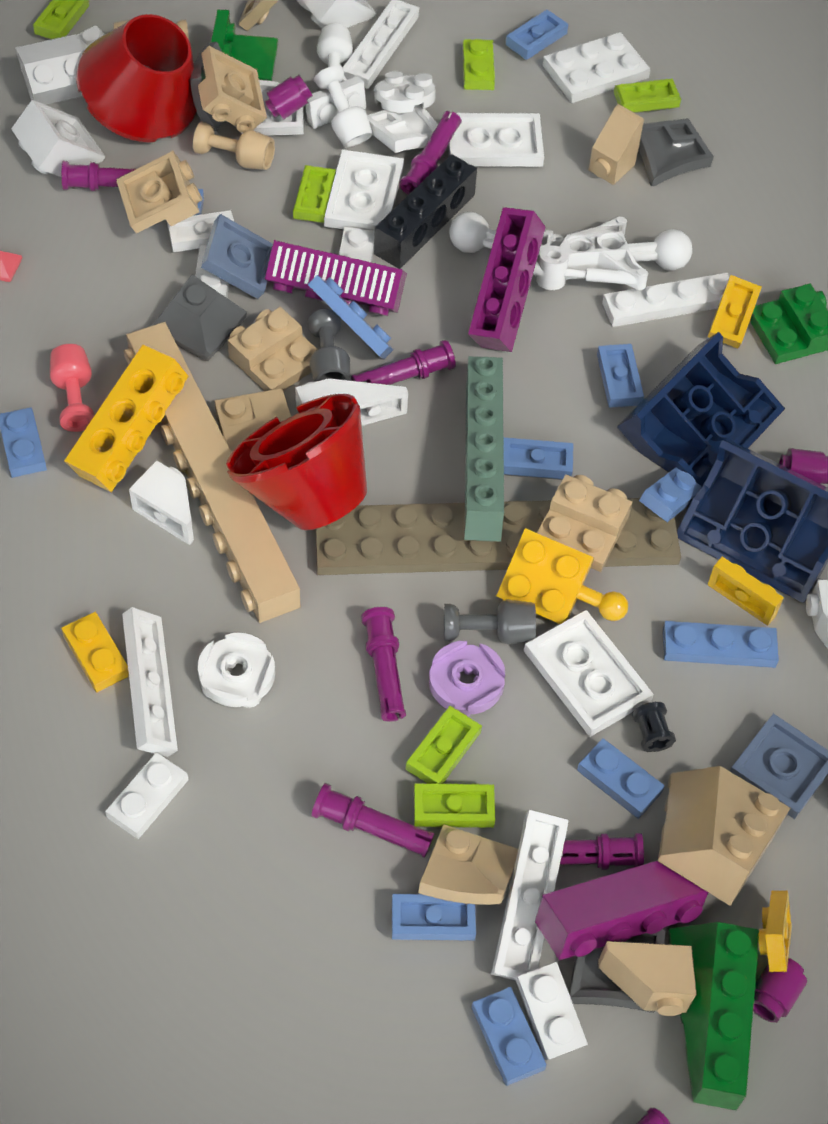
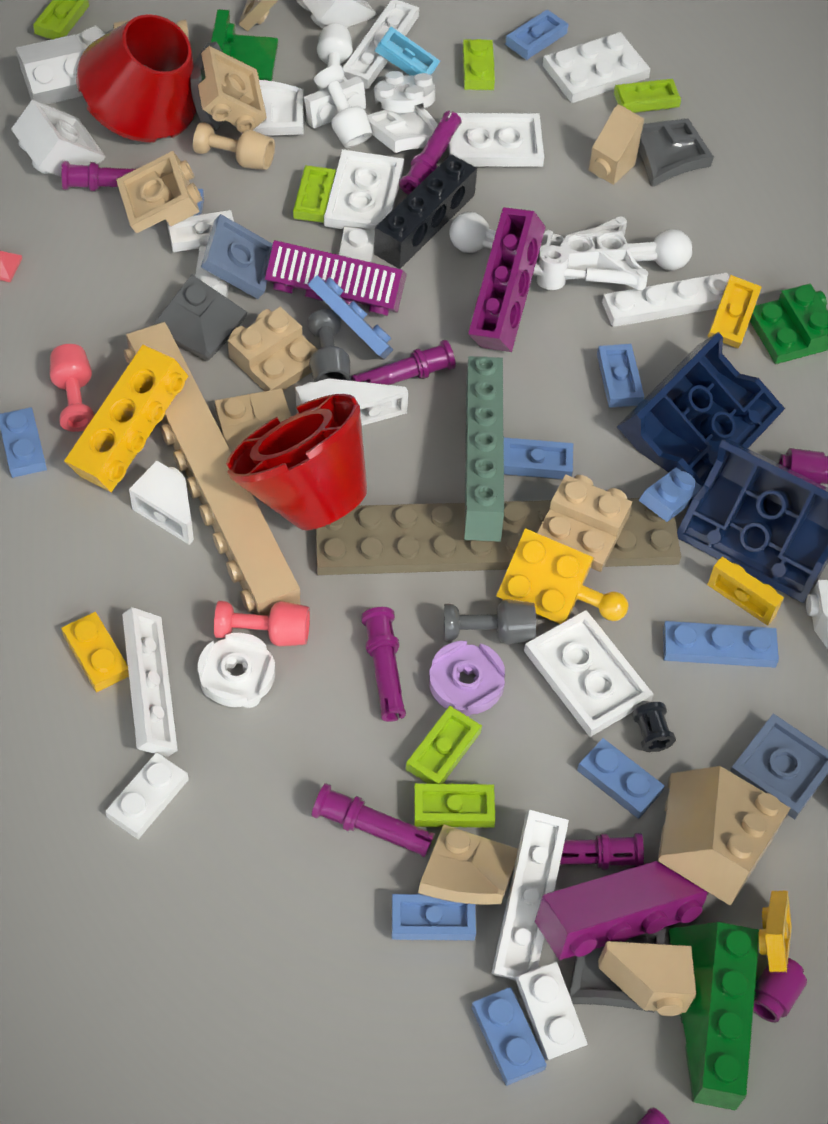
(286, 623): none -> coral piece
(288, 97): magenta brick -> none
(410, 57): none -> medium azure tile

